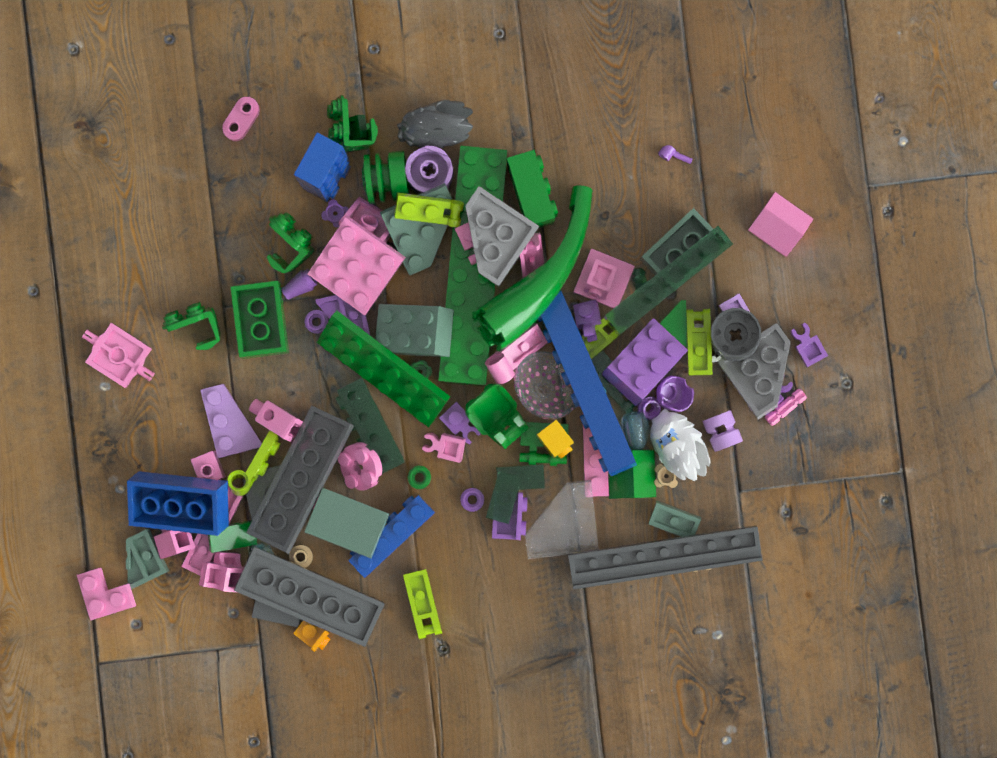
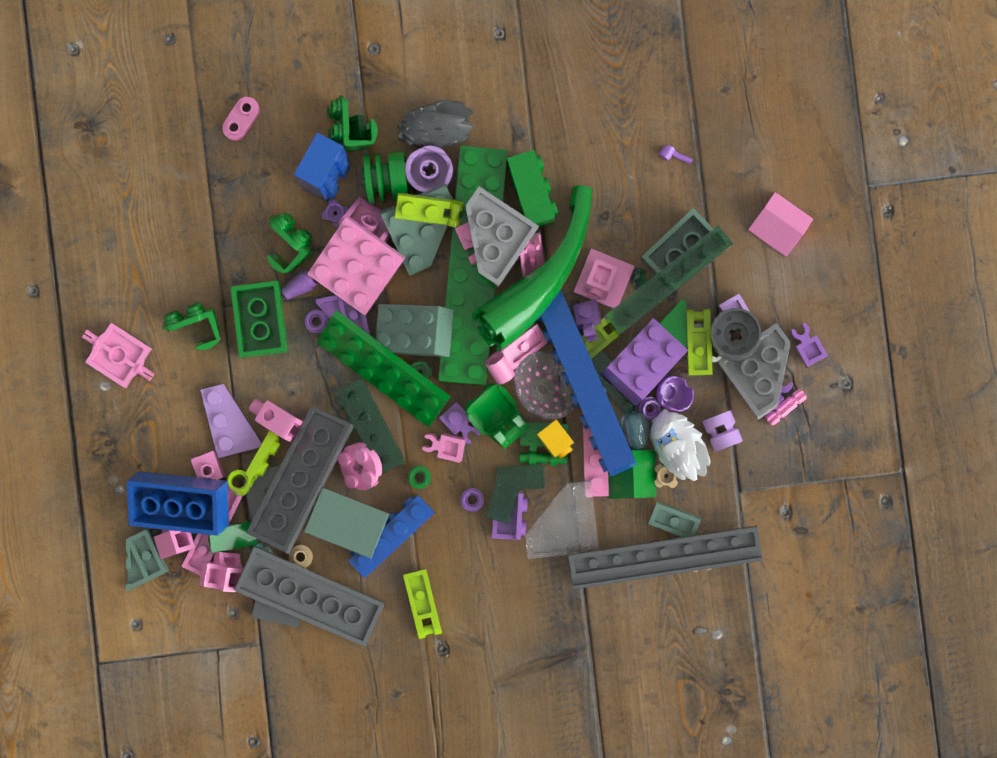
(99, 599): bright pink plate -> none
(312, 635): light orange bracket -> none

